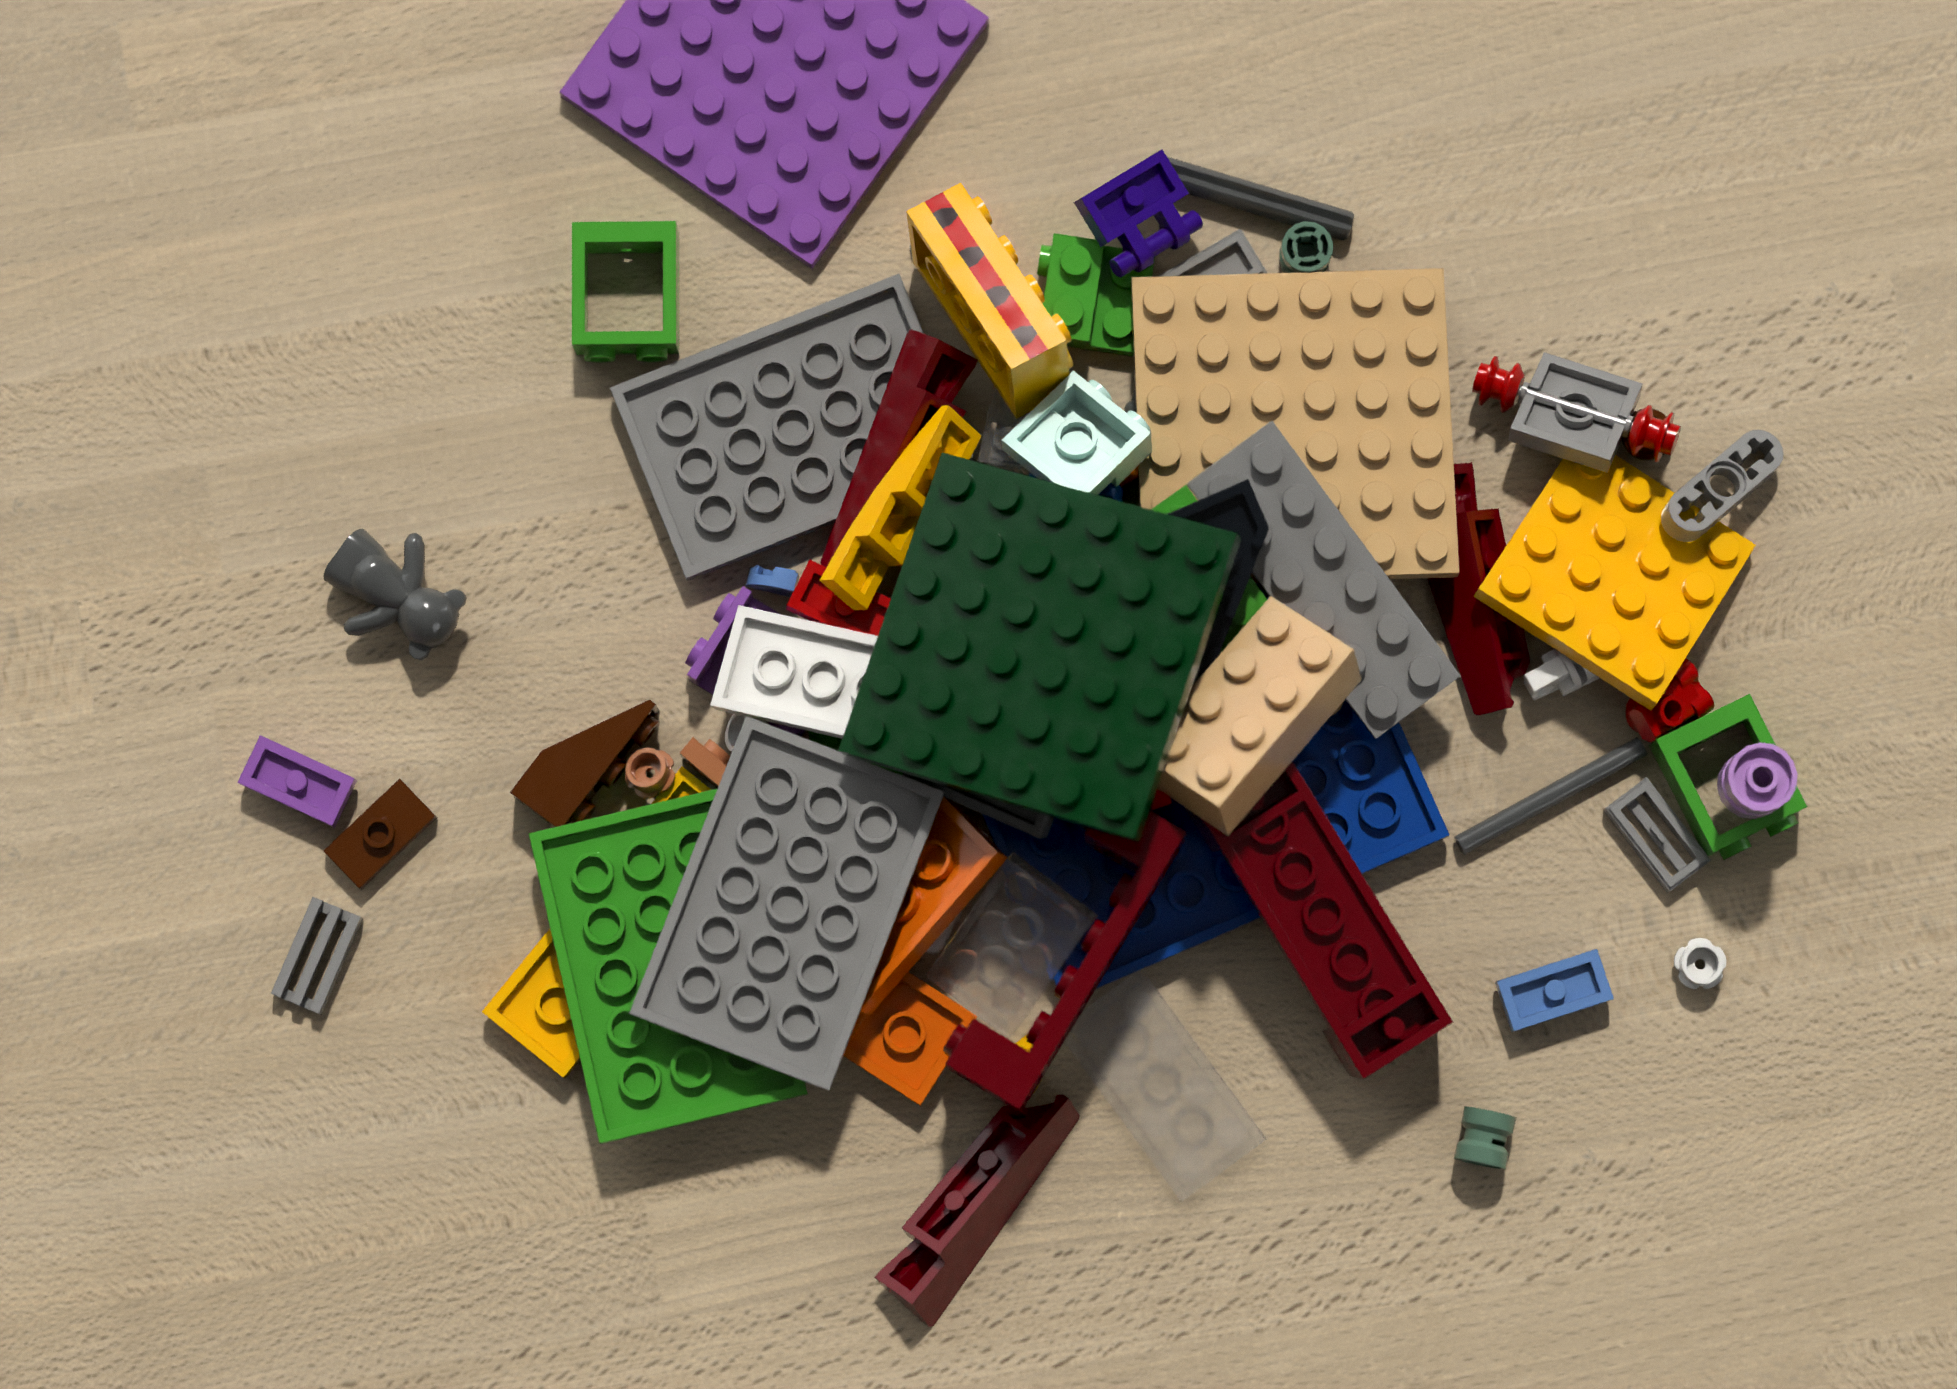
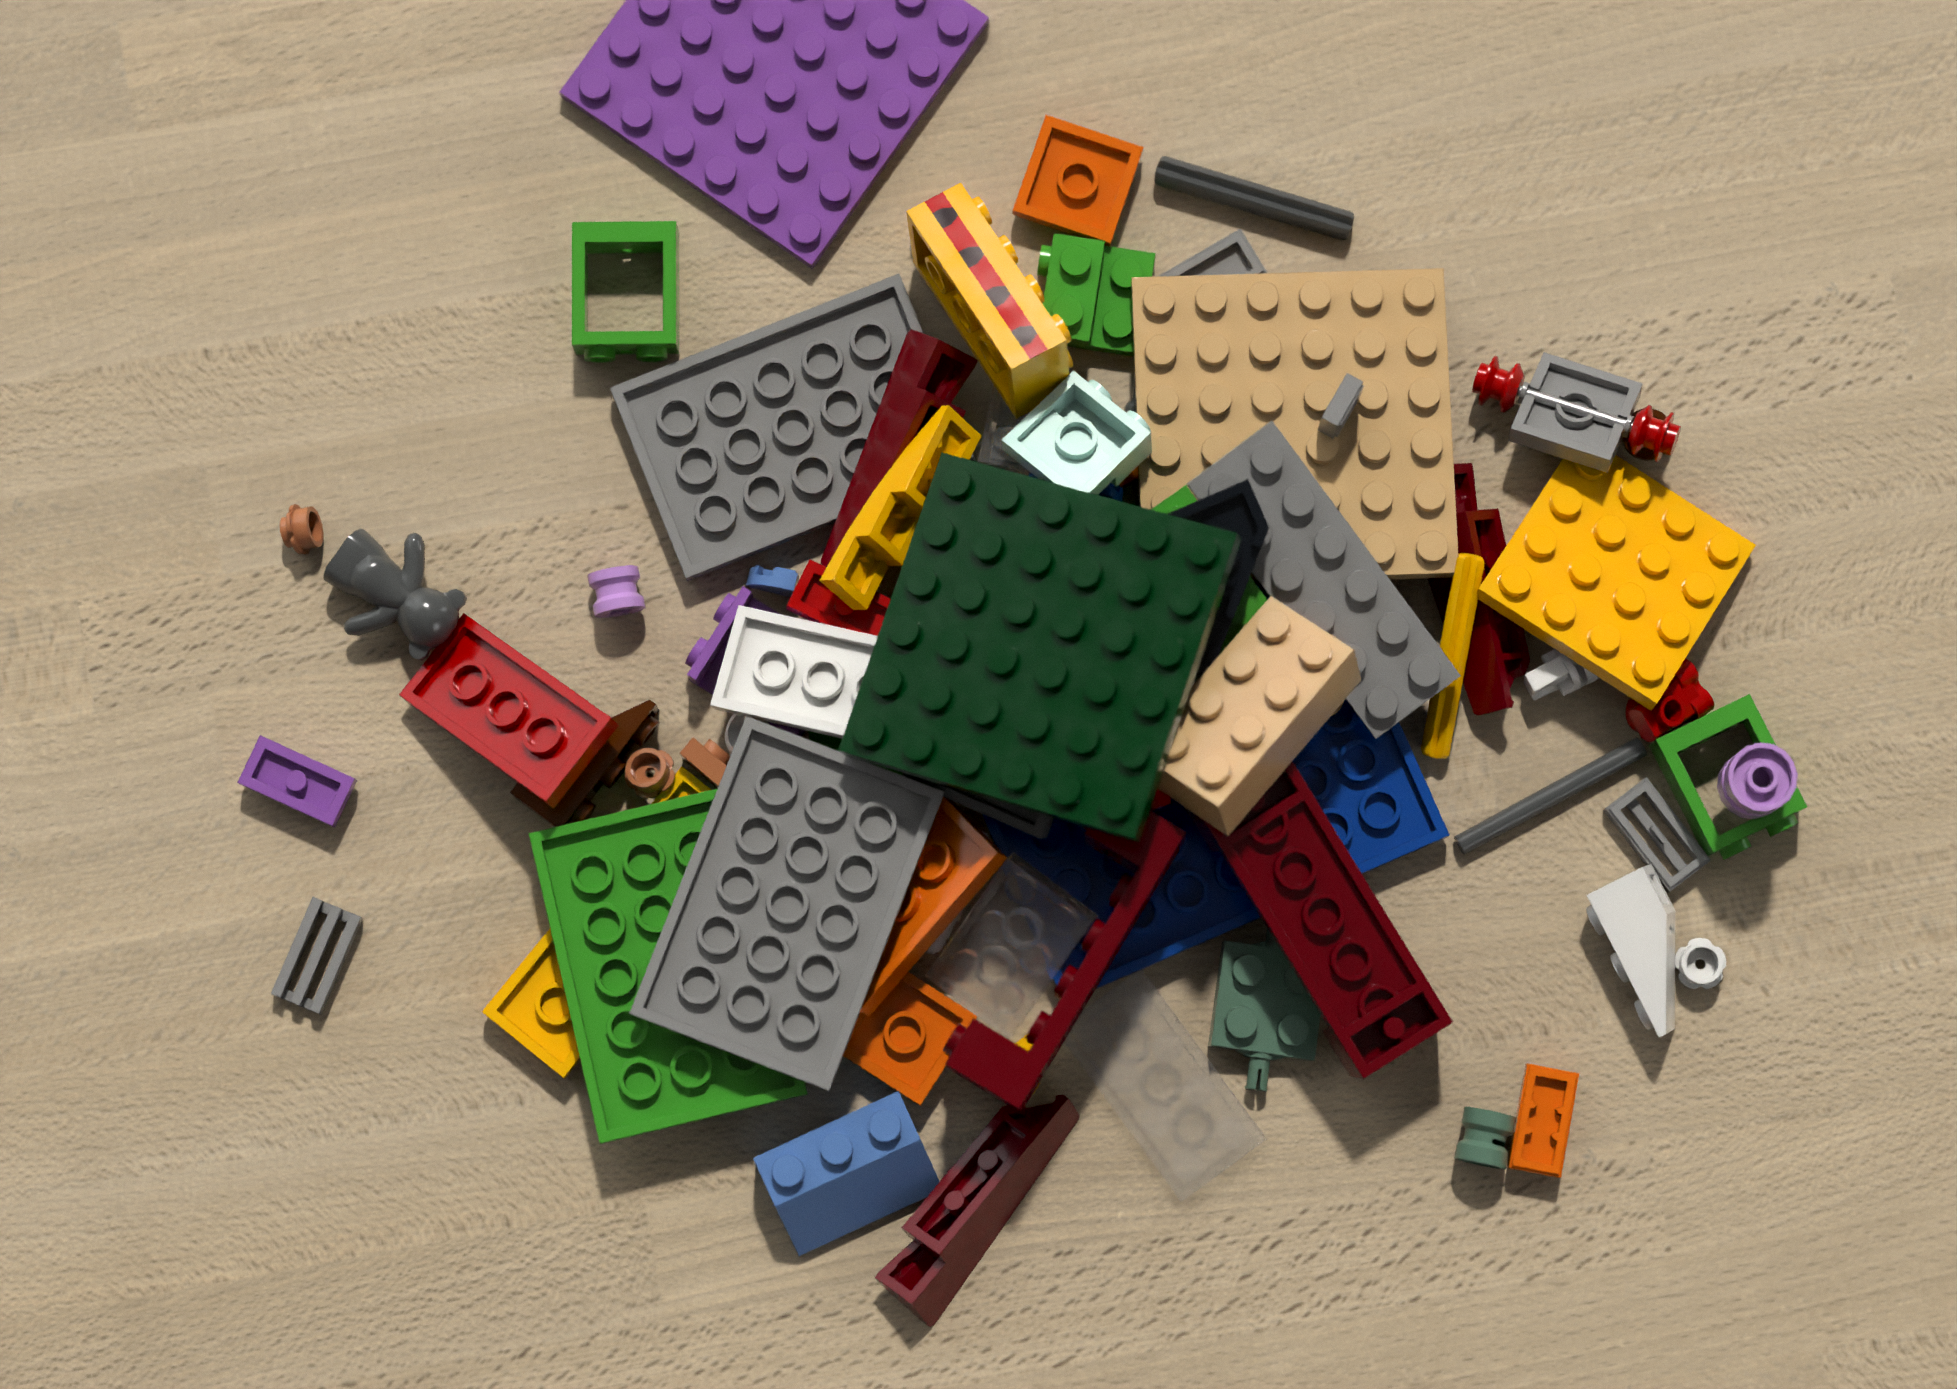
(301, 529): none -> nougat plate
(380, 834): reddish brown plate -> none
(509, 710): none -> red plate
(616, 591): none -> lavender wheel
(847, 1173): none -> medium blue slope
(1077, 180): none -> orange plate
(1129, 200): dark purple plate -> none
(1262, 1009): none -> sand green plate
(1303, 257): sand green wheel -> none
(1341, 406): none -> light grey tile
(1455, 645): none -> yellow axle
(1543, 1120): none -> orange plate
(1554, 990): medium blue plate -> none
(1642, 932): none -> white slope
(1715, 505): light grey beam -> none

